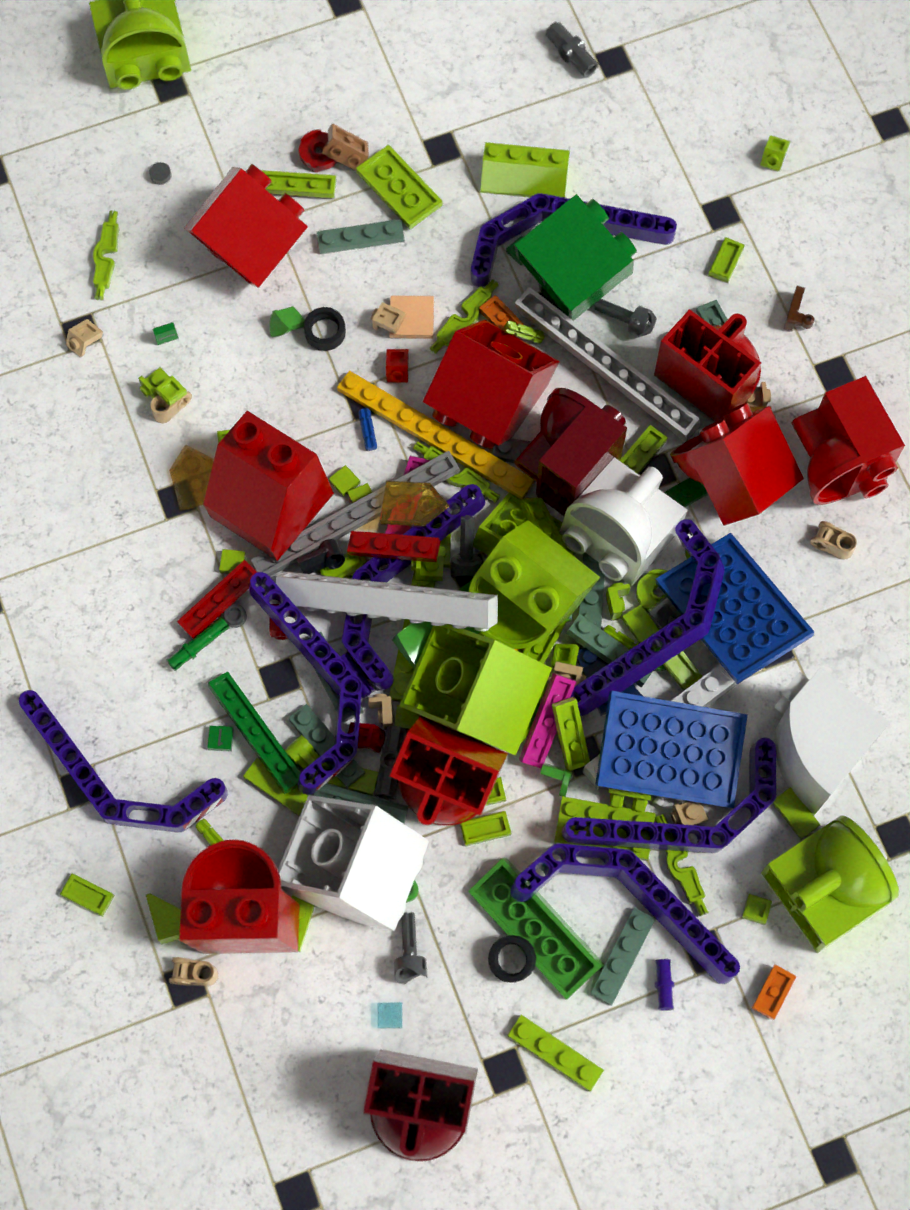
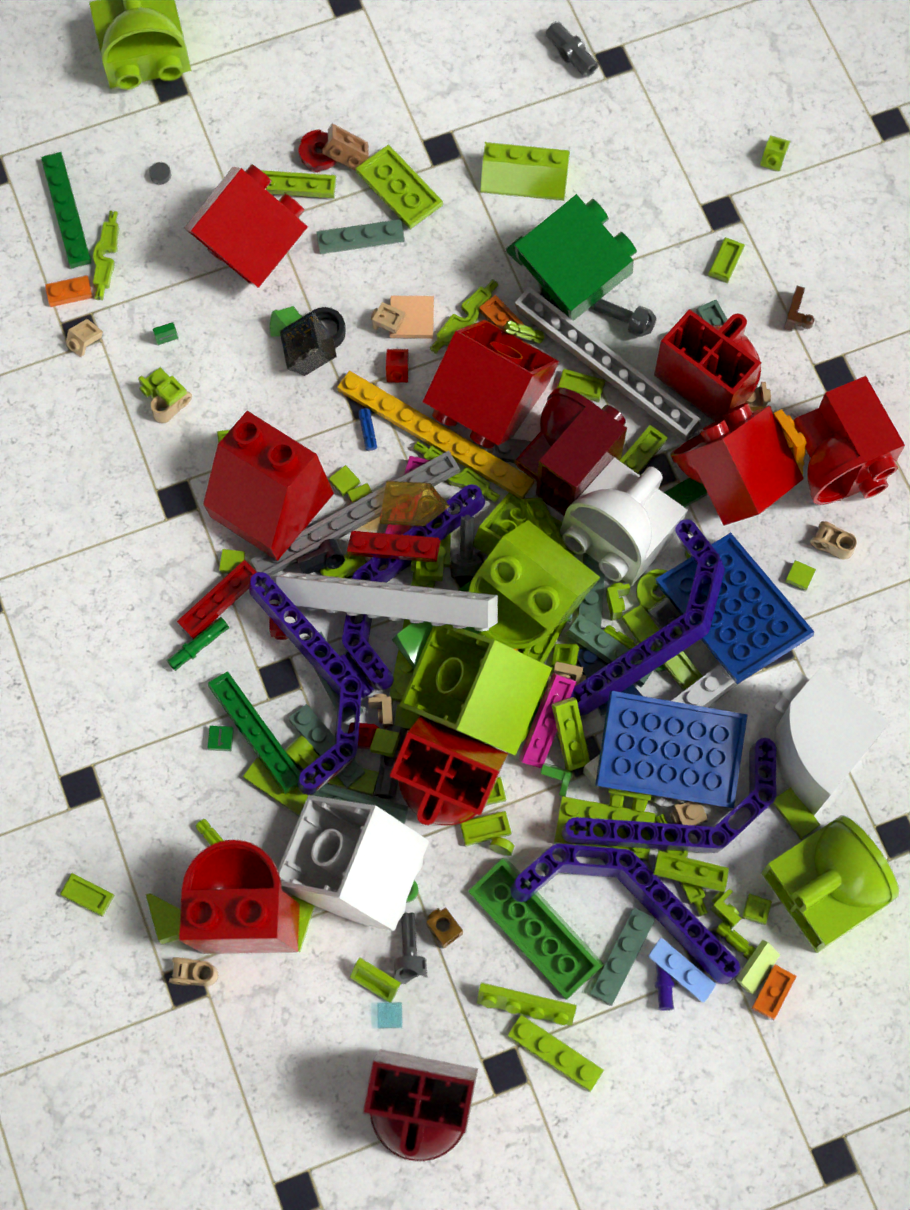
(66, 210): none -> green plate
(68, 291): none -> orange plate
(107, 800): dark purple beam -> none
(191, 477): clear yellow tile -> none
(235, 616): dark grey tile -> none
(307, 344): none -> clear smoke slope
(375, 980): none -> lime tile
(385, 742): none -> lime tile
(449, 936): none -> pearl gold brick
(494, 963): black tyre -> none
(502, 846): none -> lime tile
(526, 1004): none -> lime plate
(583, 384): none -> lime tile
(664, 234): dark purple beam -> none
(682, 970): none -> light blue piece
(691, 871): none -> lime plate
(725, 912): none -> lime bracket
(735, 940): none -> lime axle
(757, 967): none -> yellowish green tile
(795, 440): none -> light orange plate
(800, 575): none -> lime tile

